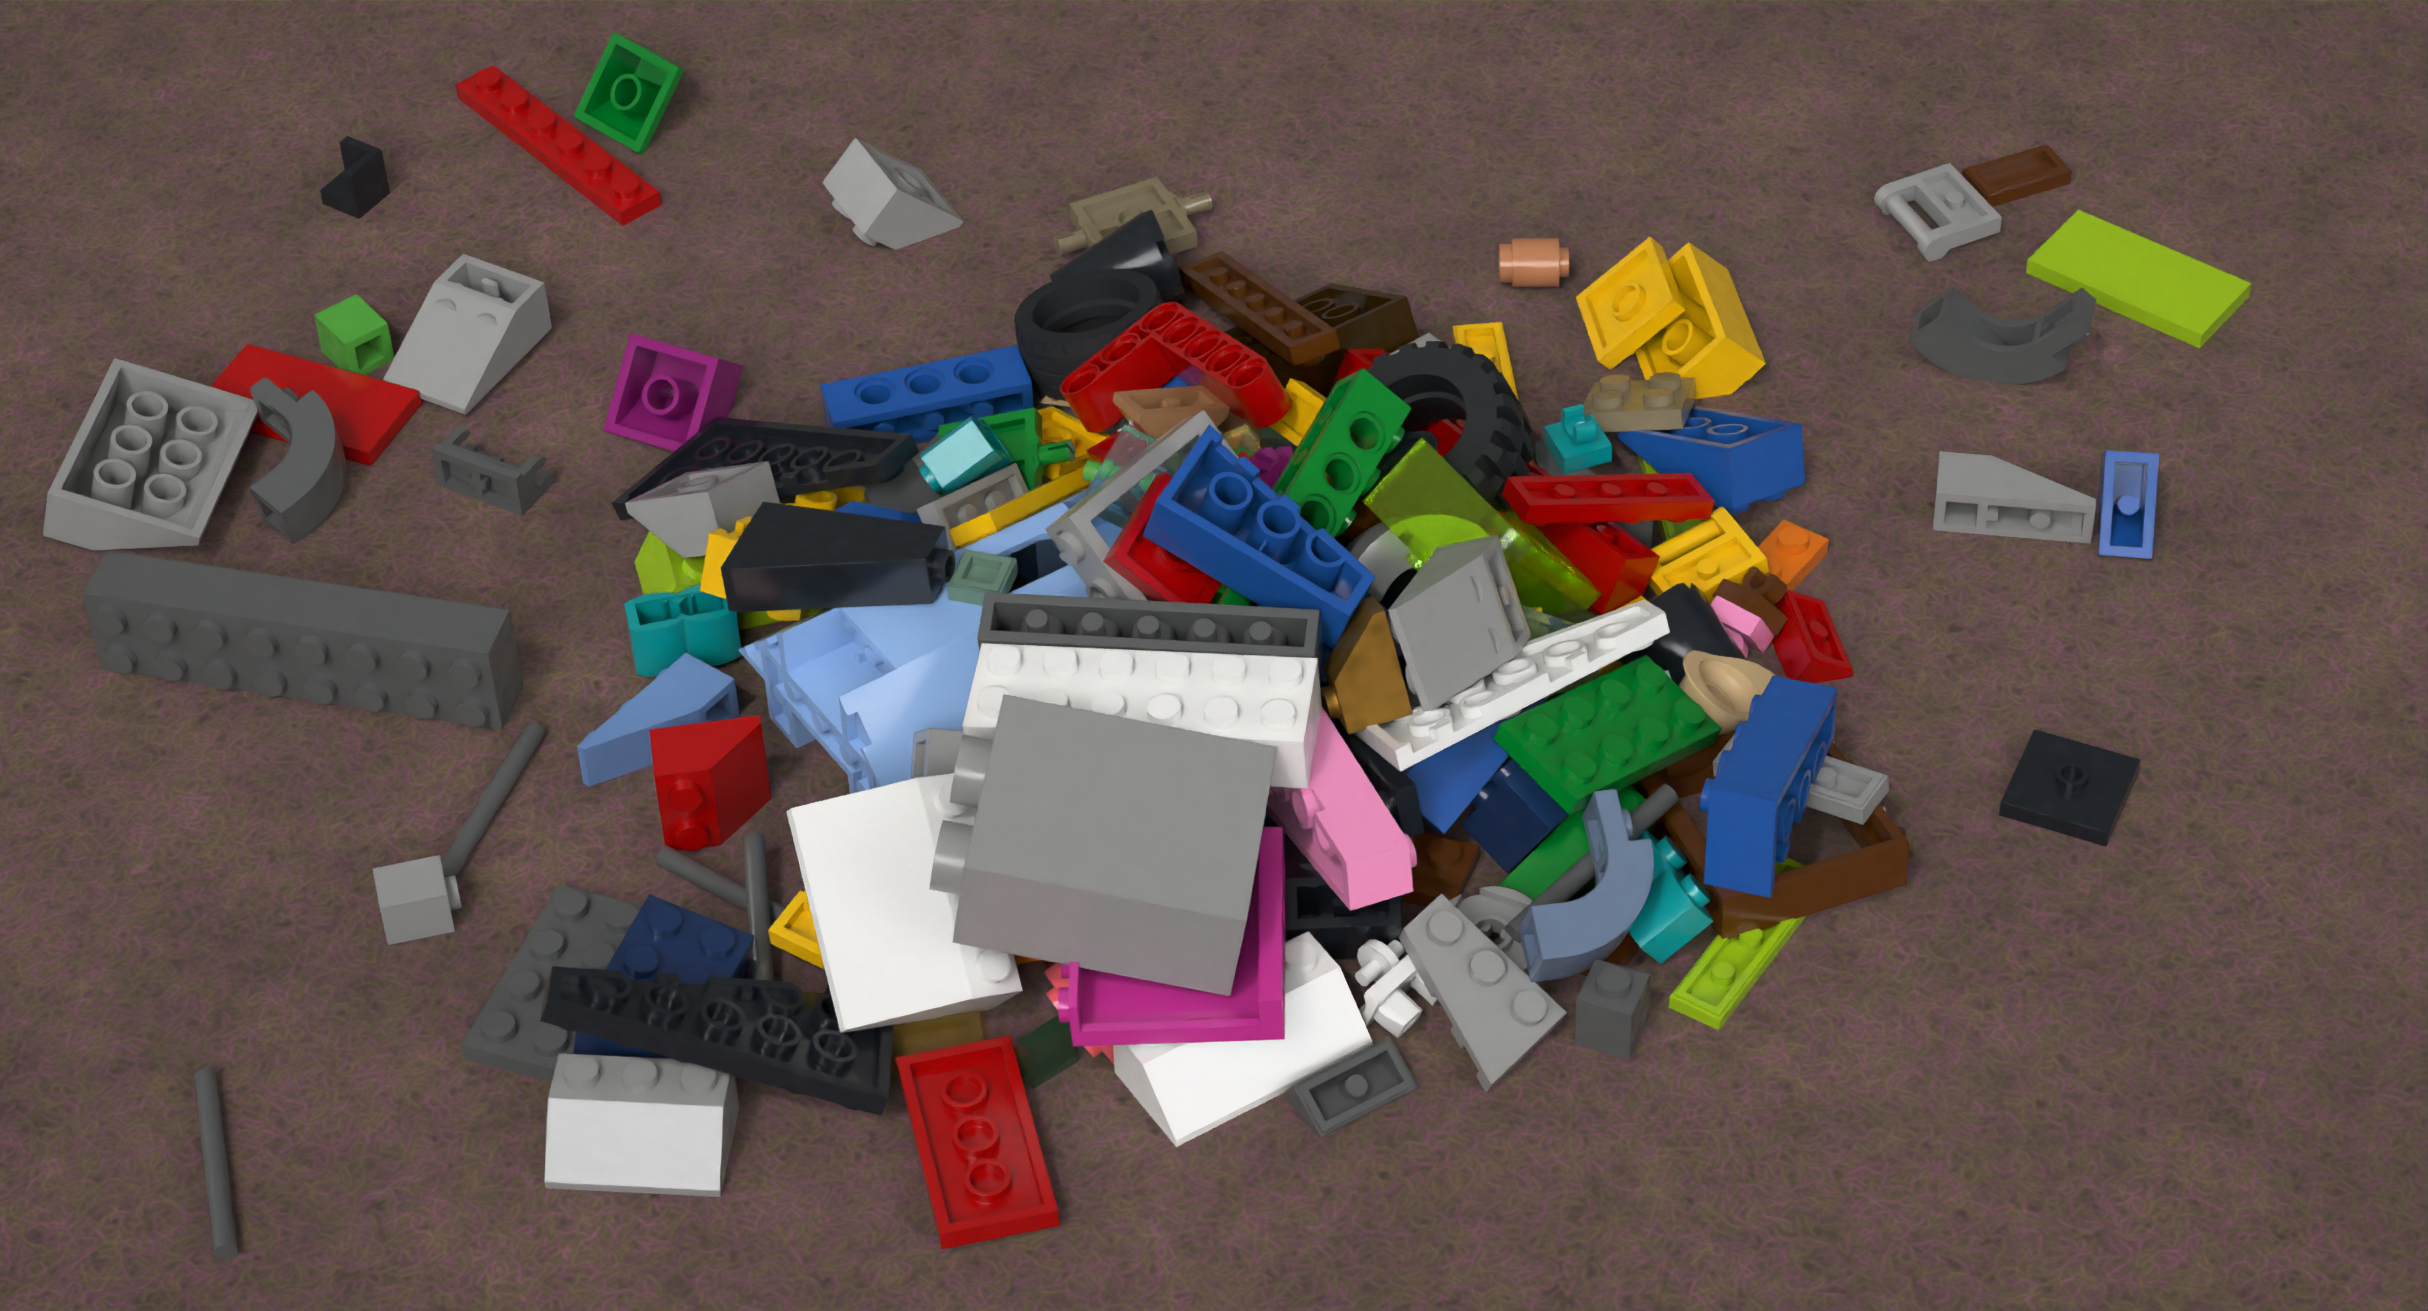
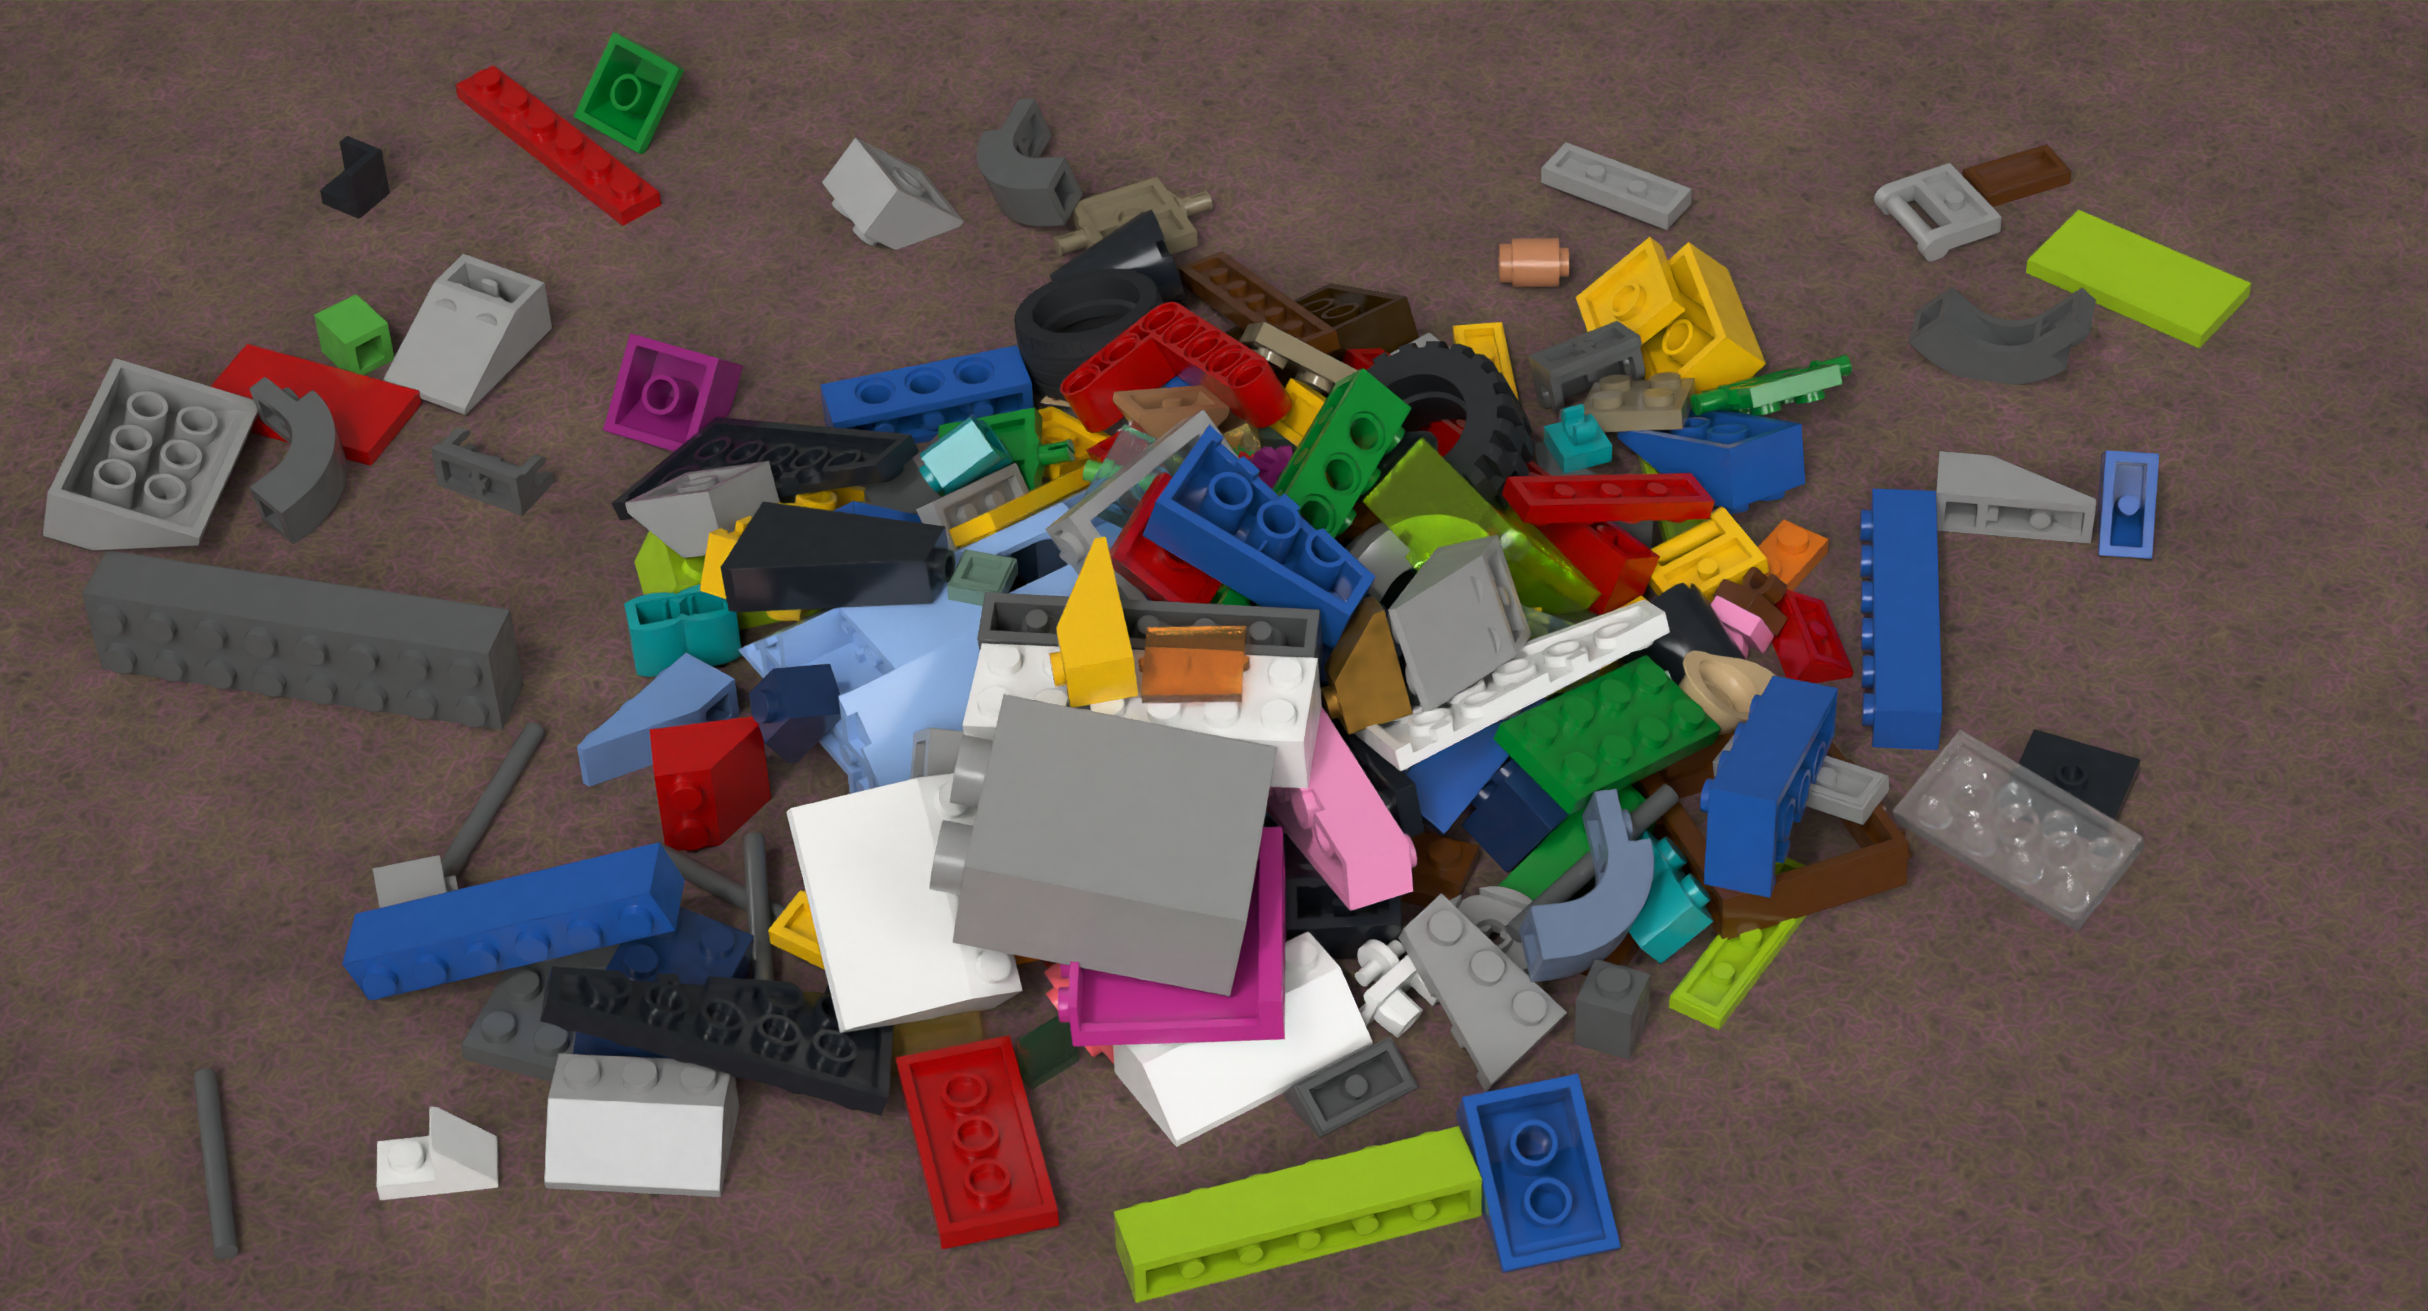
(447, 1161): none -> white slope
(514, 921): none -> blue brick
(795, 708): none -> dark blue slope
(1021, 183): none -> dark grey arch
(1093, 637): none -> yellow slope
(1194, 664): none -> clear orange piece
(1284, 350): none -> dark tan plate
(1297, 1213): none -> lime brick
(1539, 1173): none -> blue slope
(1585, 360): none -> dark grey hinge
(1616, 185): none -> light grey plate
(1769, 391): none -> green plate
(1902, 620): none -> blue brick
(2019, 829): none -> clear plate

